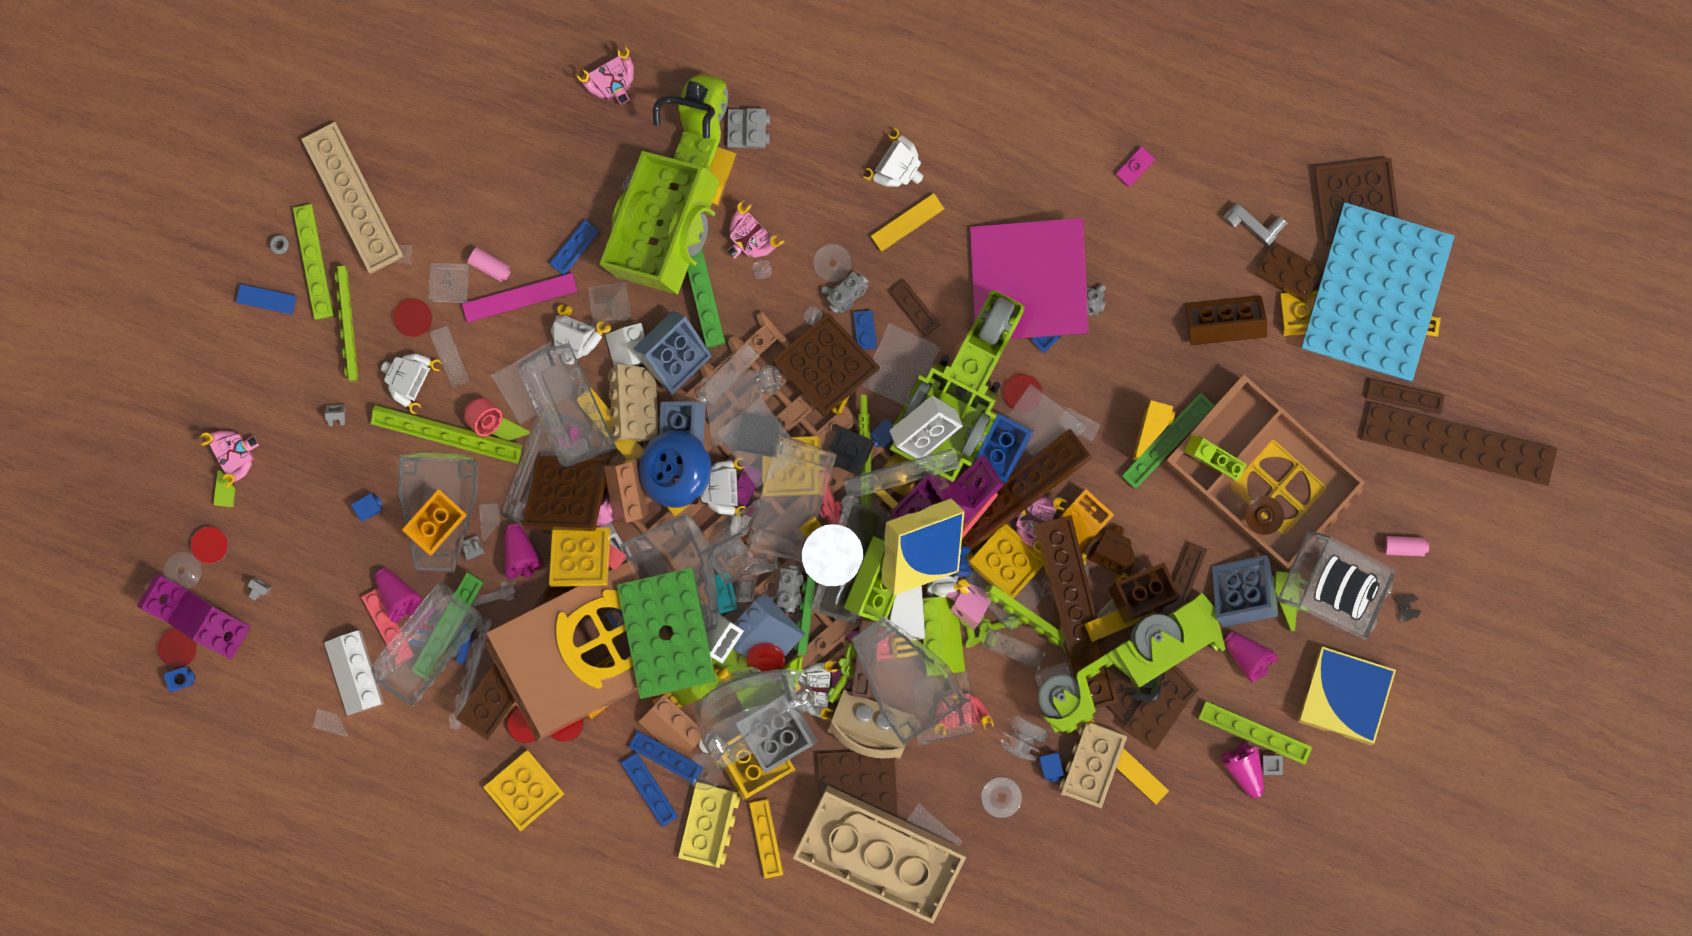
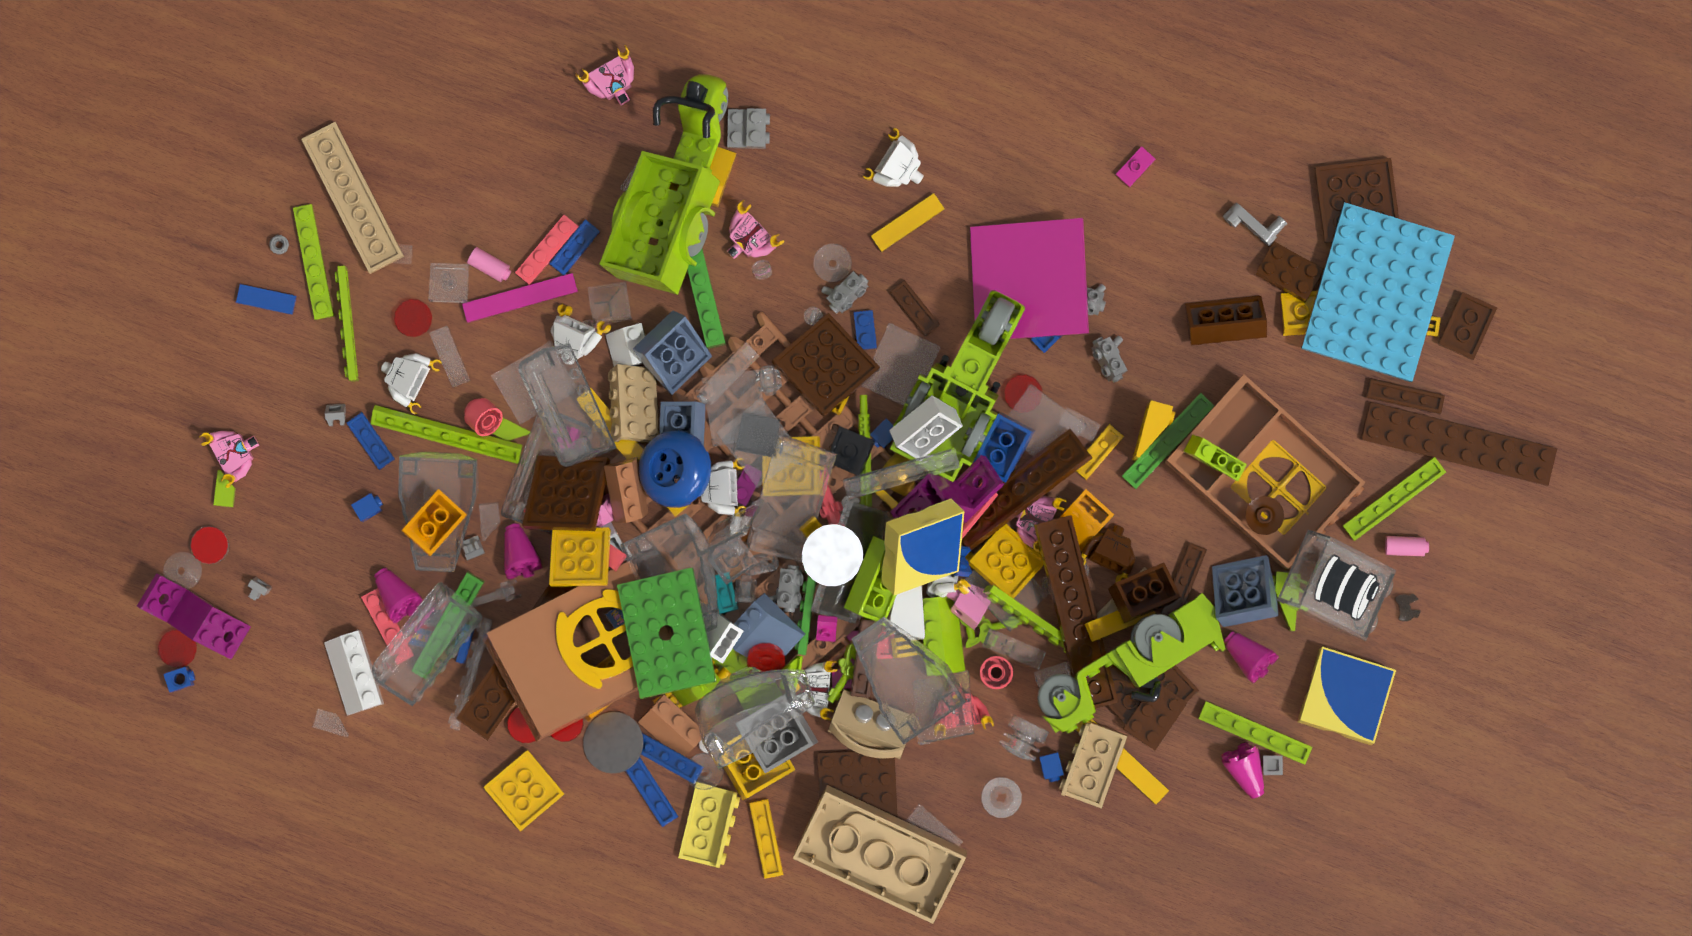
(370, 441): none -> blue tile
(547, 250): none -> coral plate
(613, 742): none -> flat silver sticker
(826, 628): none -> dark pink plate
(985, 672): none -> coral piece
(1100, 449): none -> yellow tile
(1108, 356): none -> light grey brick
(1394, 499): none -> lime plate
(1467, 326): none -> reddish brown plate

